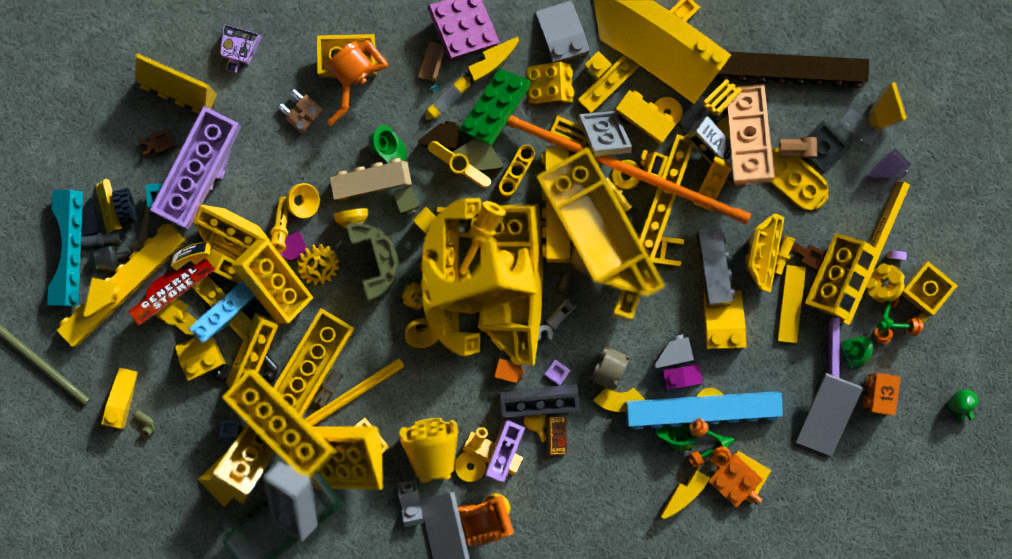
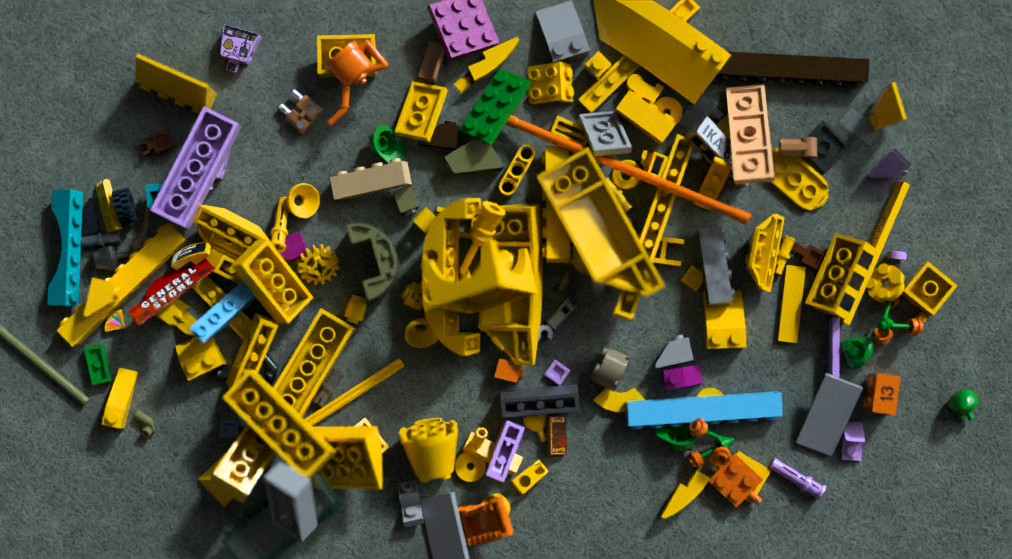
(98, 364): none -> green plate
(115, 321): none -> tile
(351, 217): yellow piece -> none
(355, 309): none -> yellow brick
(420, 111): none -> yellow tile
(469, 171): yellow piece -> none
(529, 476): none -> yellow leg
(649, 93): none -> yellow leg
(693, 278): none -> yellow tile
(730, 88): yellow tile -> none
(805, 483): none -> lavender pin
(852, 441): none -> lavender slope

